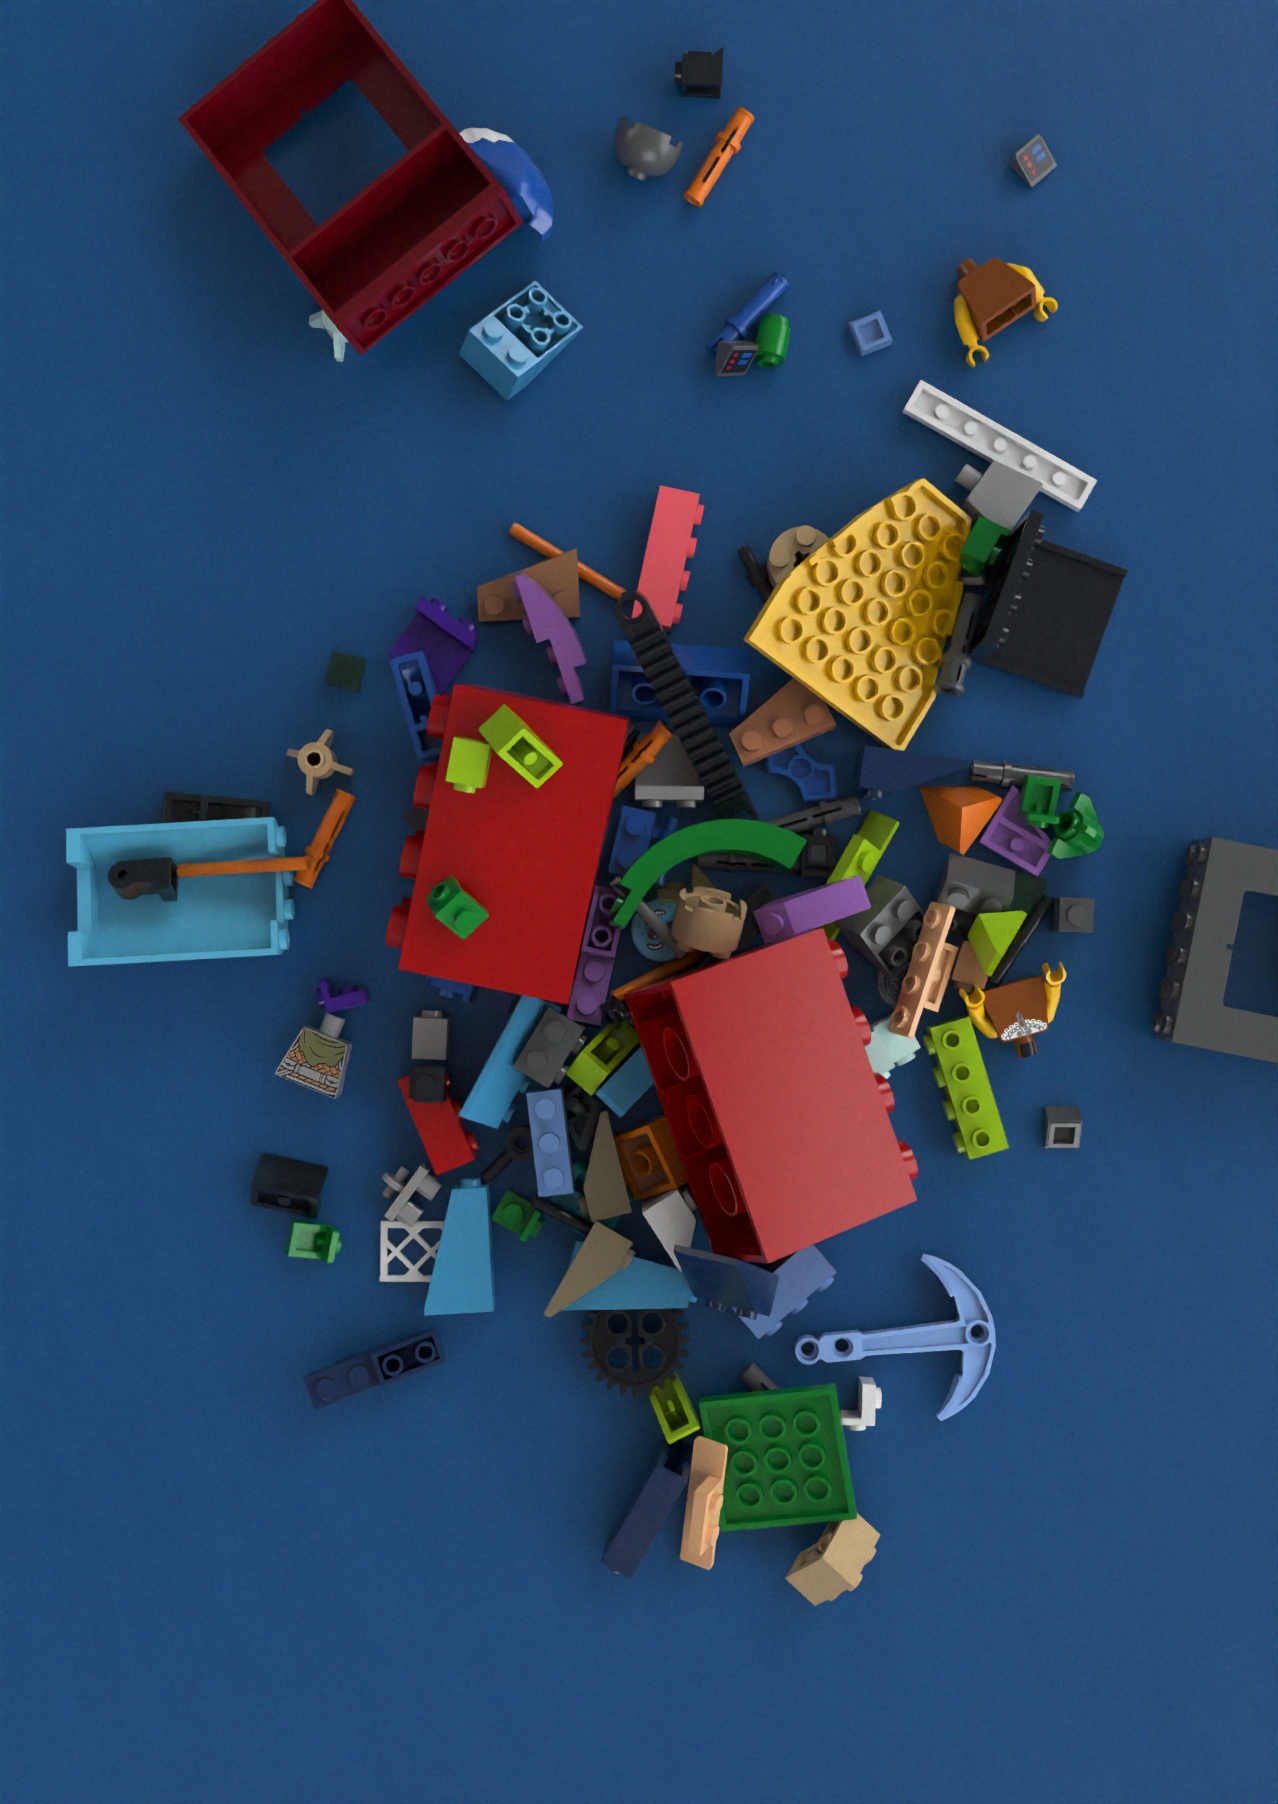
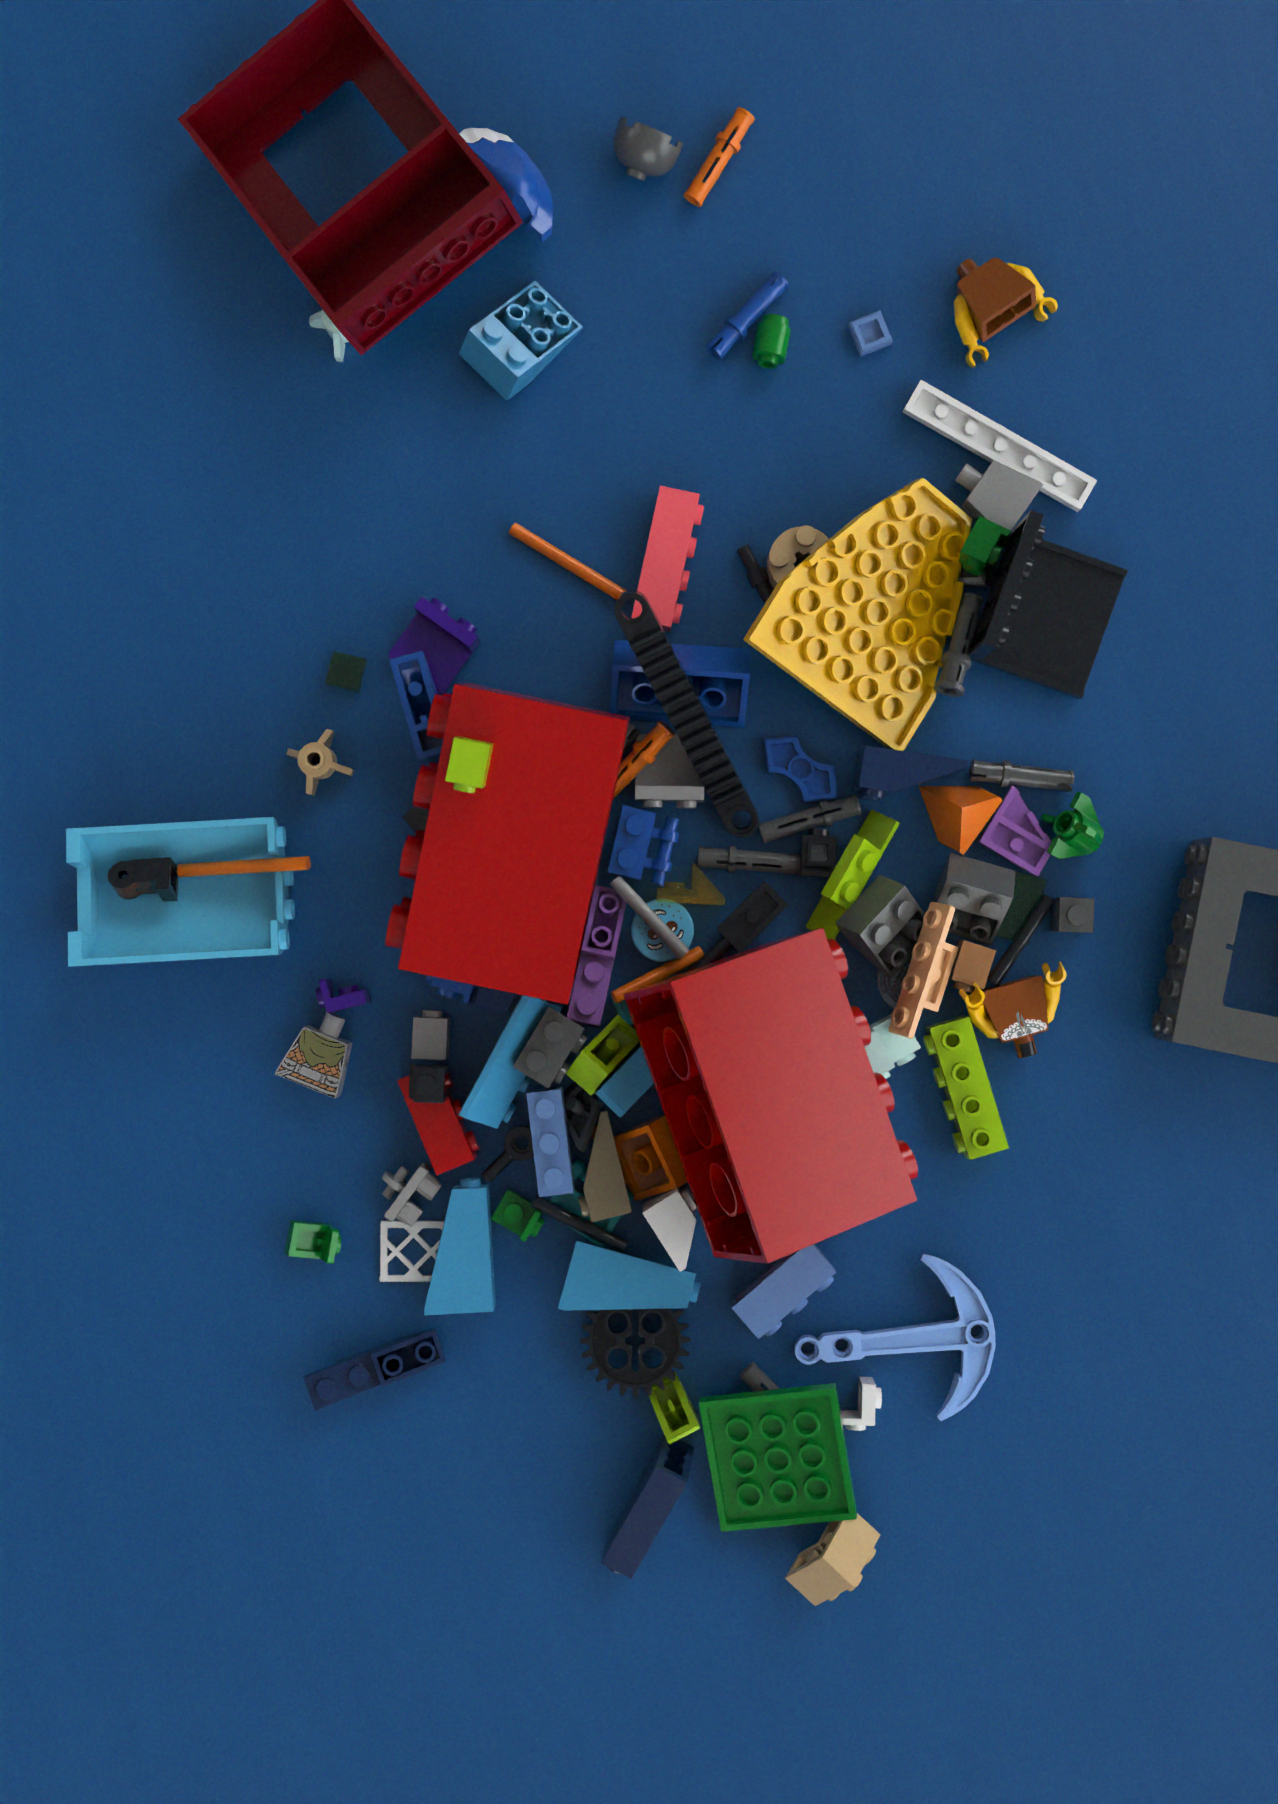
(192, 807): black slope -> none
(288, 1185): black panel -> none
(325, 837): orange pin -> none
(456, 907): green bracket -> none
(520, 746): lime slope -> none
(548, 621): medium lavender slope -> none
(555, 575): medium nougat wing -> none
(595, 1263): dark tan slope -> none
(615, 1012): black bush -> none
(700, 74): black window -> none
(704, 1502): light nougat bracket -> none
(708, 921): tan brick -> none
(727, 1282): dark blue slope -> none
(734, 357): slope -> none
(734, 836): green arch -> none
(781, 723): nougat wing -> none
(811, 908): medium lavender slope -> none
(992, 936): lime slope -> none
(1033, 161): slope -> none
(1039, 800): green bracket -> none
(1062, 1127): dark grey slope -> none

